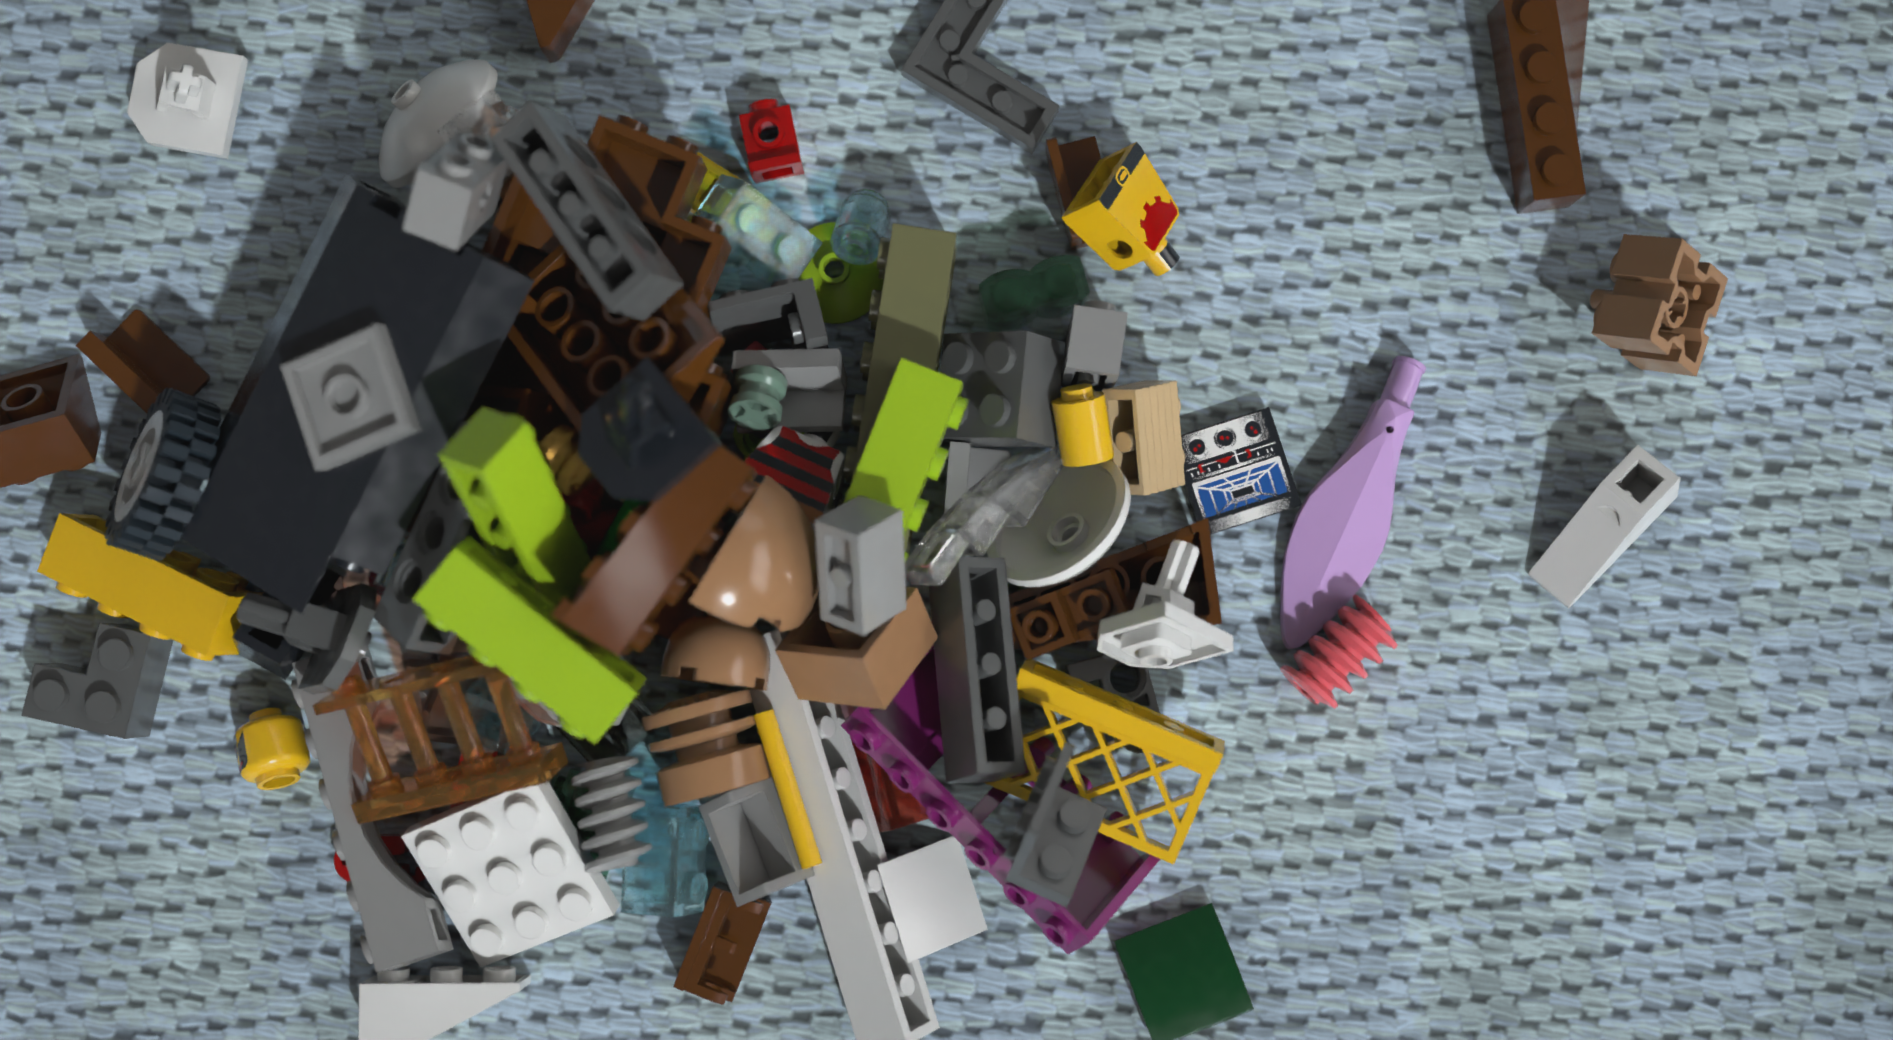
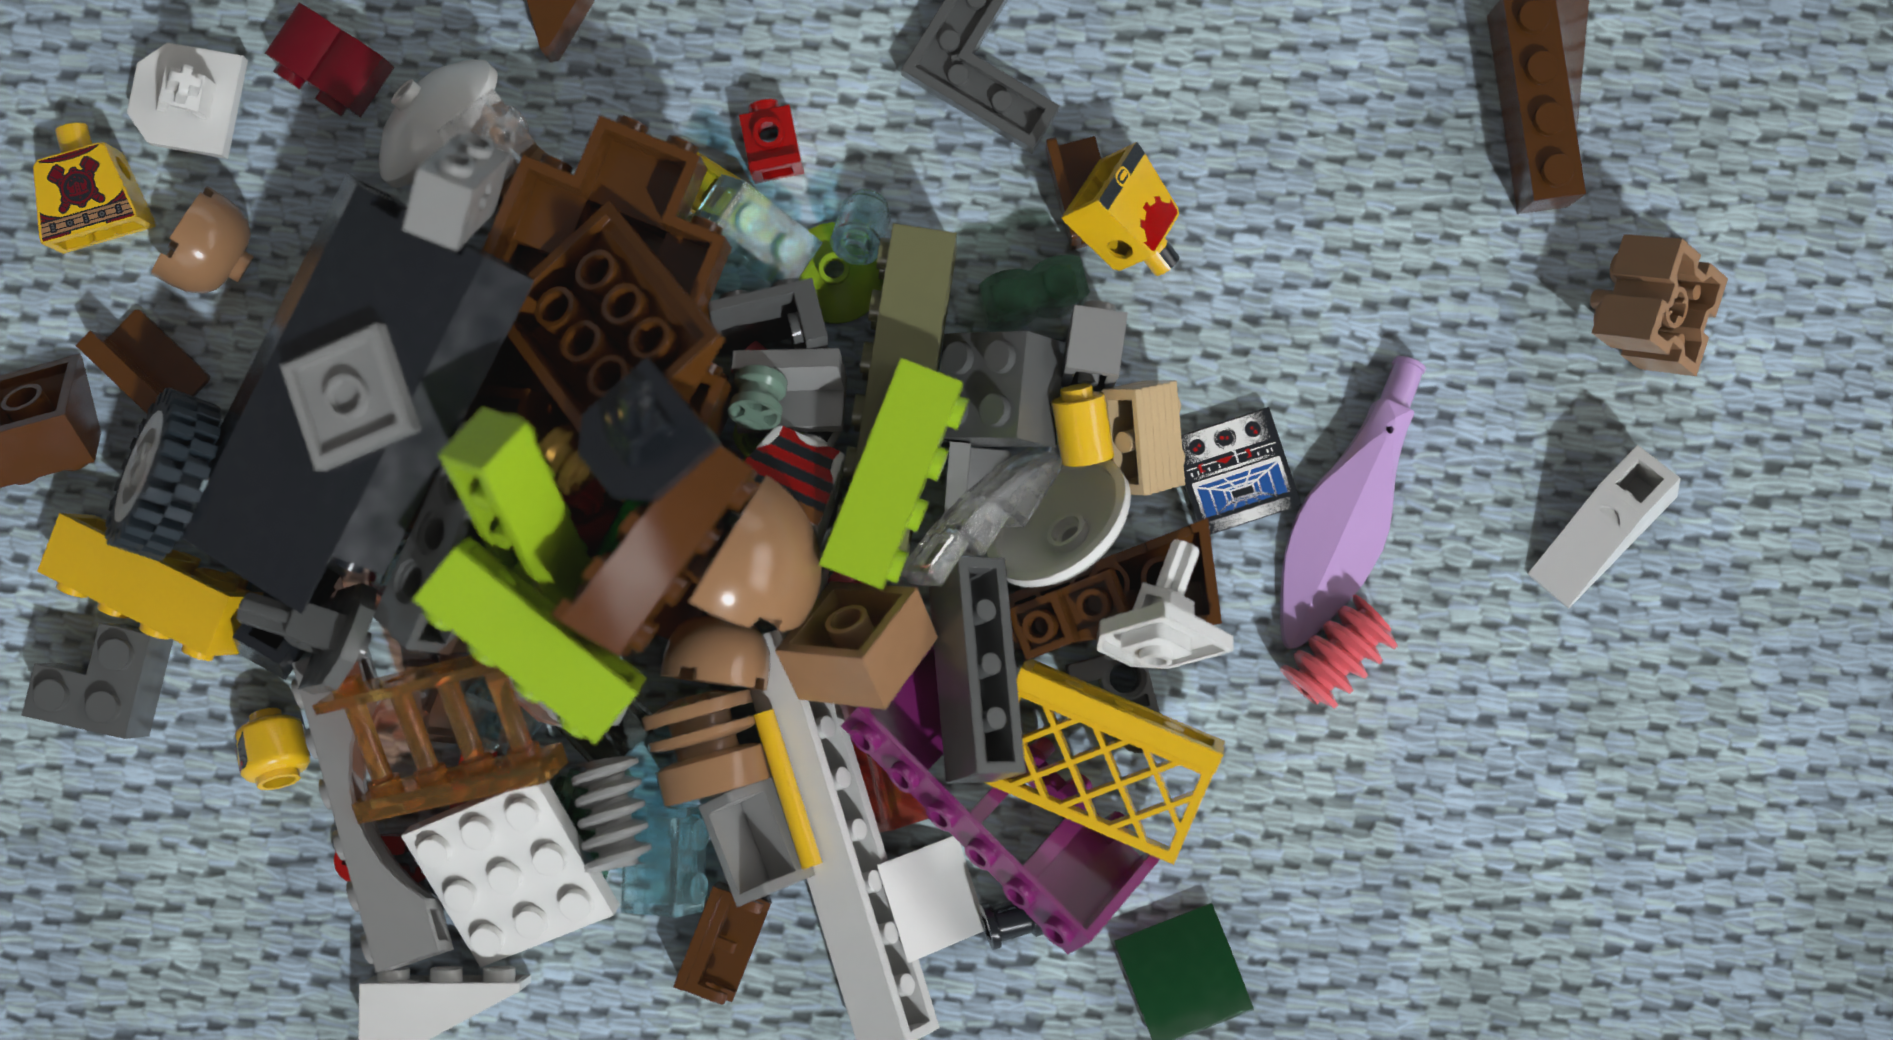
(86, 193): none -> yellow torso
(206, 246): none -> medium nougat cylinder
(328, 60): none -> dark red brick
(587, 211): dark grey brick -> none
(861, 564): light grey panel -> none
(1006, 922): none -> black bush
(1053, 835): dark grey bracket -> none

